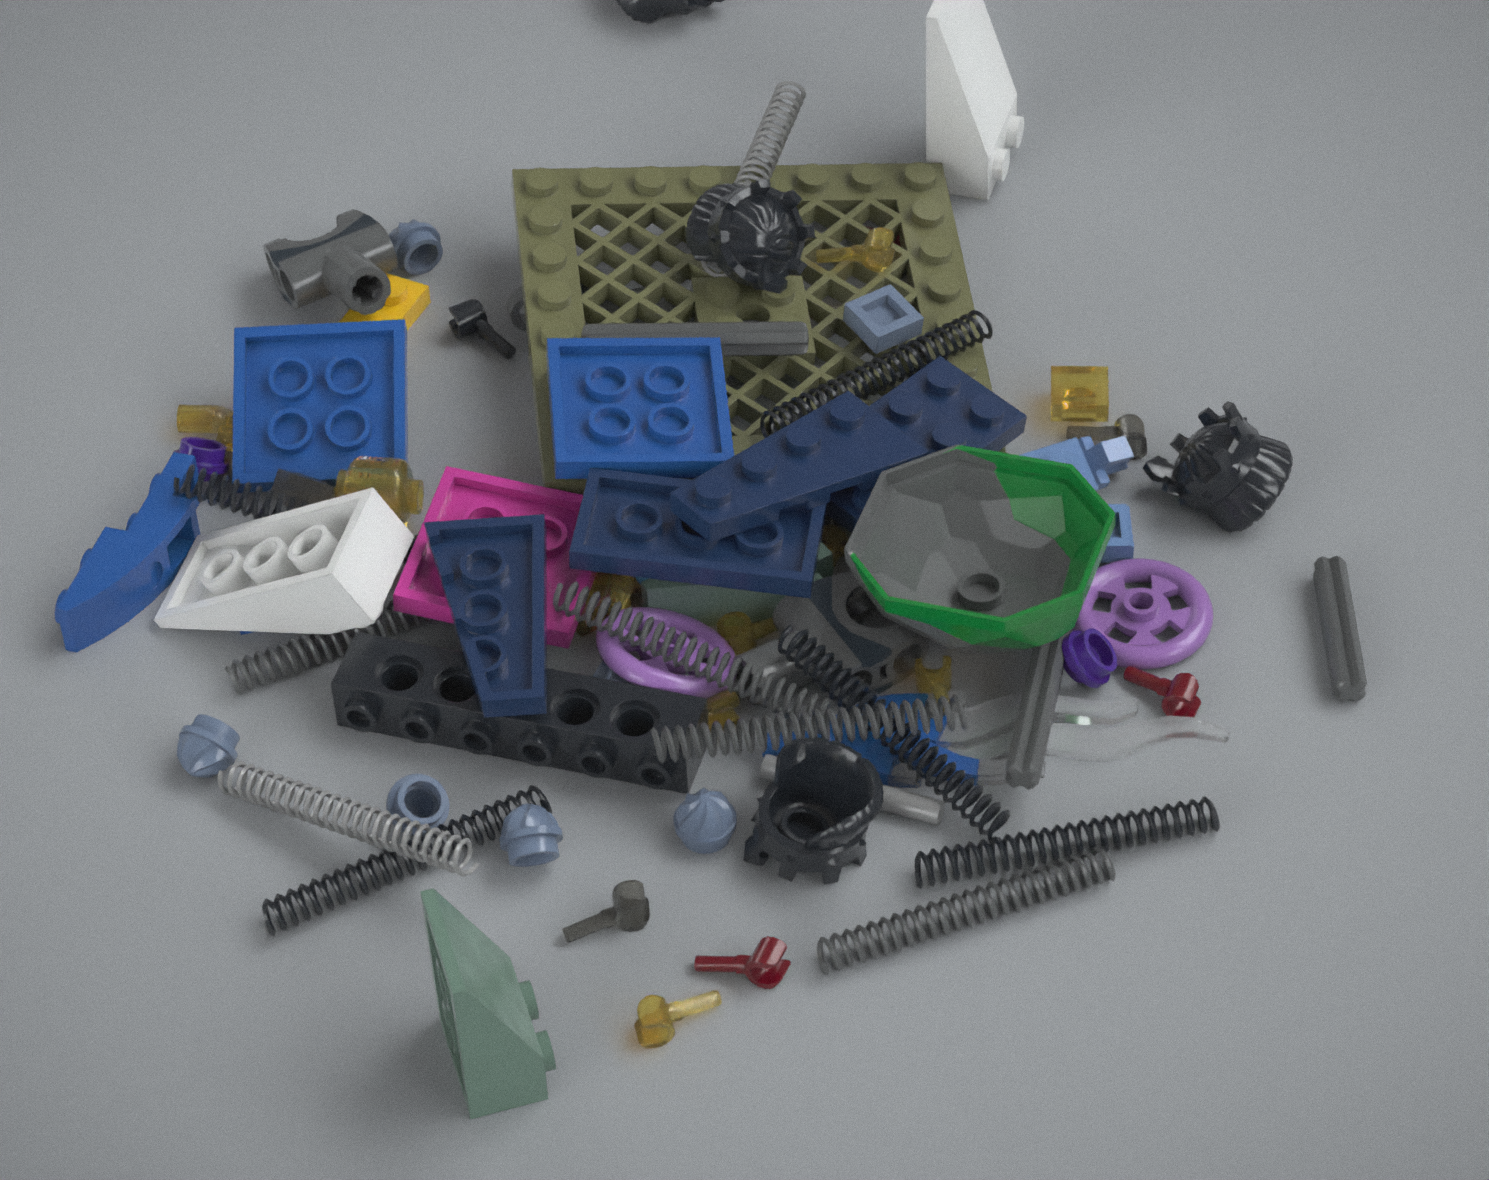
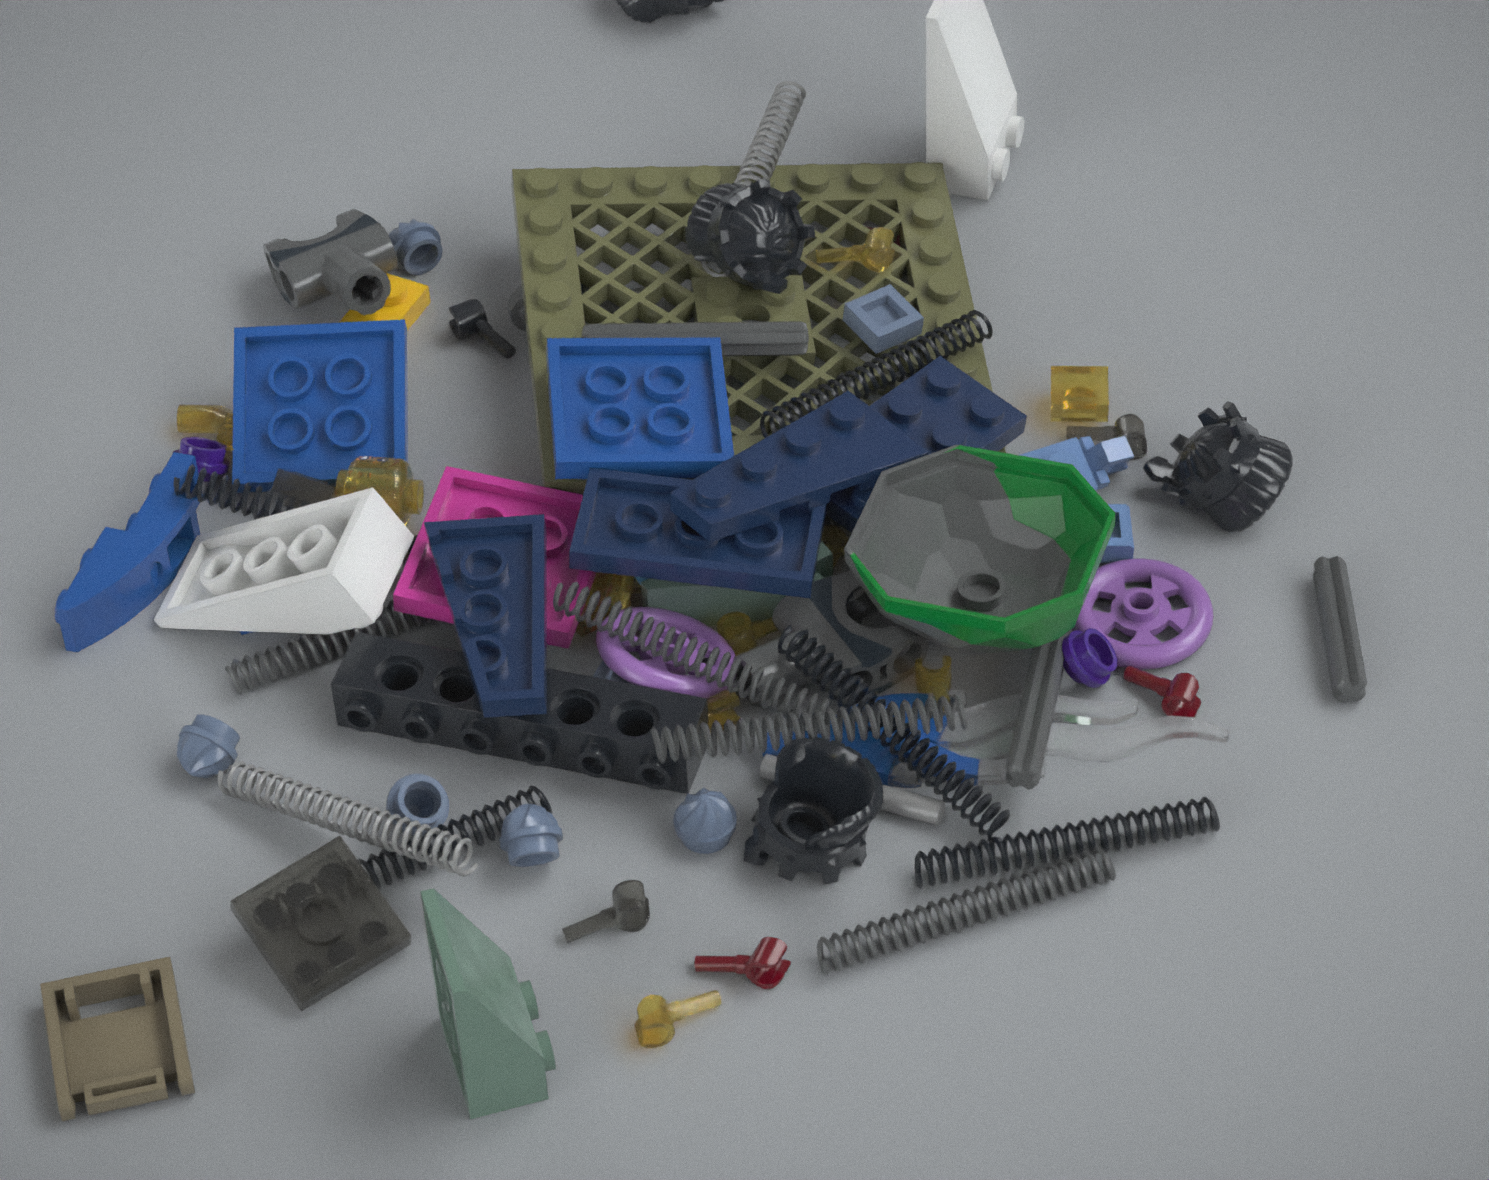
(117, 1055): none -> dark tan container
(320, 923): none -> clear smoke tile

